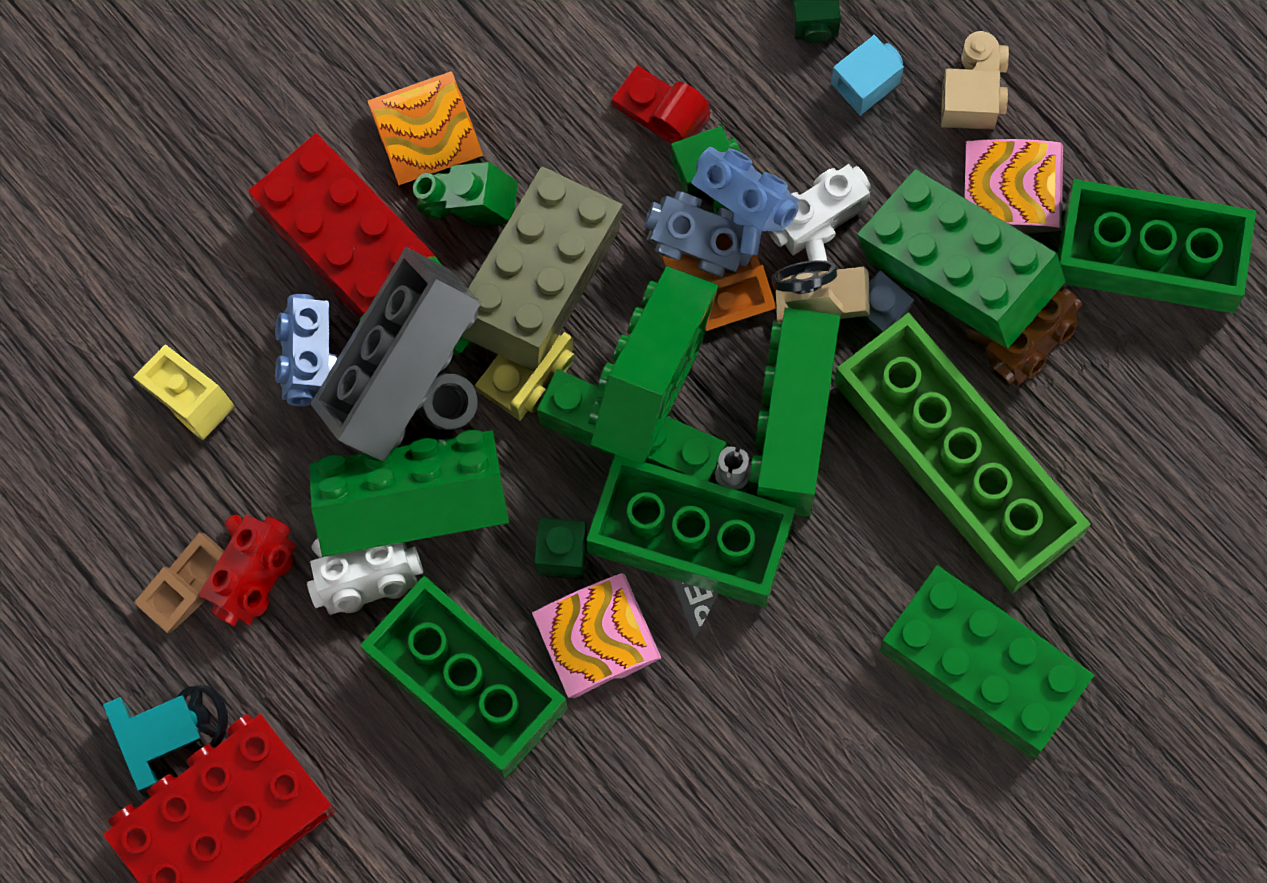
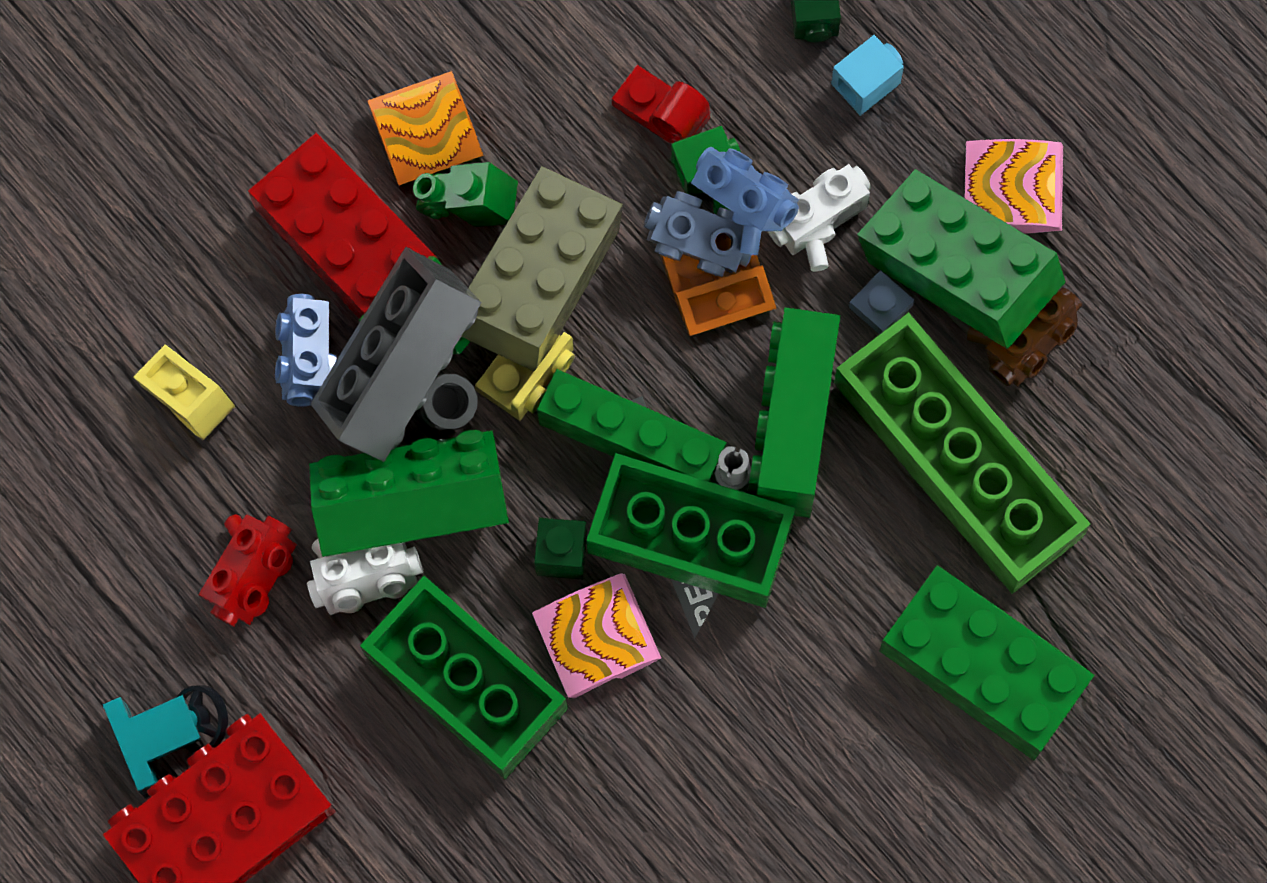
(175, 590): medium nougat slope -> none
(651, 364): green brick -> none
(829, 291): tan piece -> none
(974, 94): tan brick -> none
(1156, 246): green brick -> none

